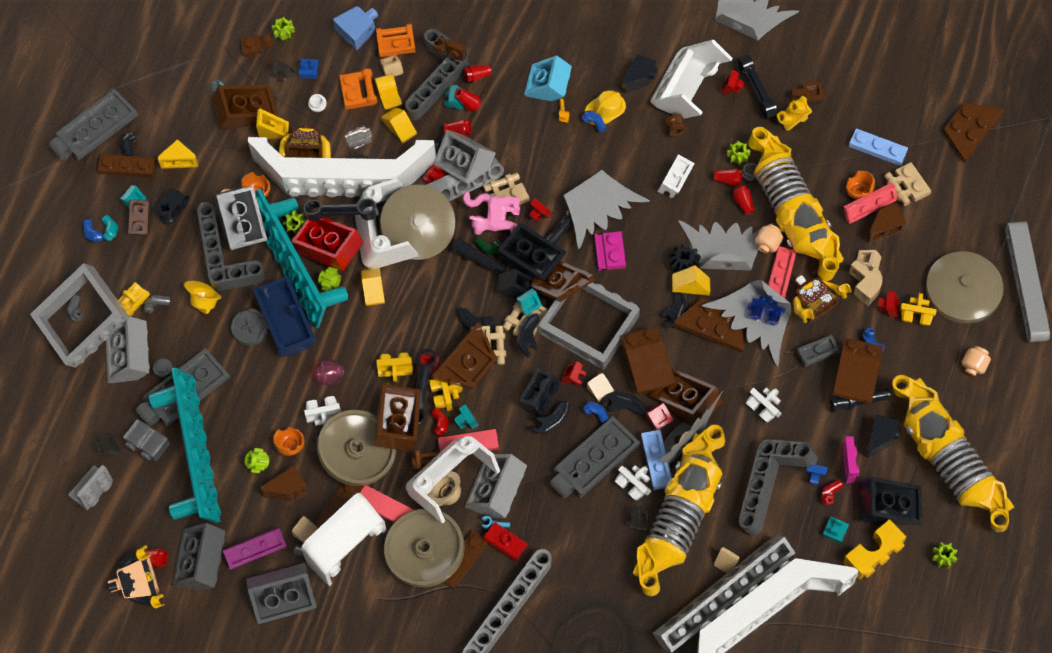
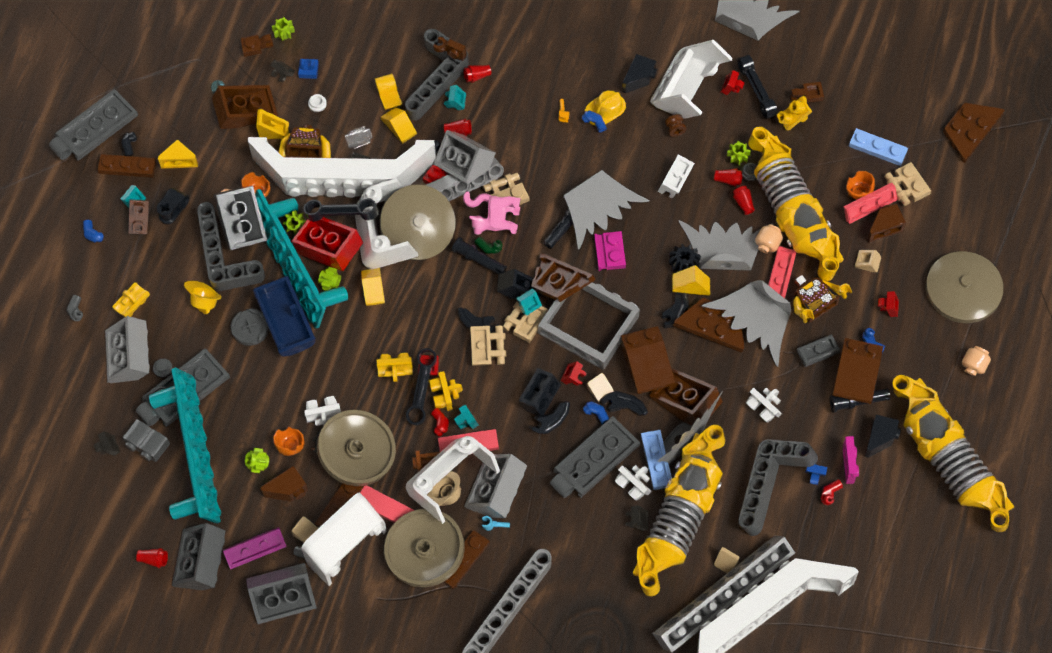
(61, 296): light grey window -> none
(91, 487): light grey bracket -> none
(111, 228): teal arm -> none
(137, 579): torso -> none
(153, 301): dark grey arm -> none
(328, 372): clear pink head -> none
(352, 91): orange plate -> none
(356, 26): medium blue torso -> none
(391, 65): tan slope -> none
(395, 44): orange plate -> none
(397, 418): reddish brown slope -> none
(468, 361): reddish brown wing -> none
(469, 100): red cone -> none
(505, 541): red plate -> none
(525, 334): black piece -> none
(530, 253): black slope -> none
(539, 210): red tile -> none
(548, 79): medium azure slope -> none
(659, 416): tile -> none
(766, 306): clear blue hips -> none
(835, 530): teal tile -> none
(869, 284): tan brick -> none
(889, 540): yellow arch -> none
(891, 500): black slope -> none
(926, 313): yellow hips -> none
(942, 559): lime gear -> none
(1027, 282): light grey beam -> none

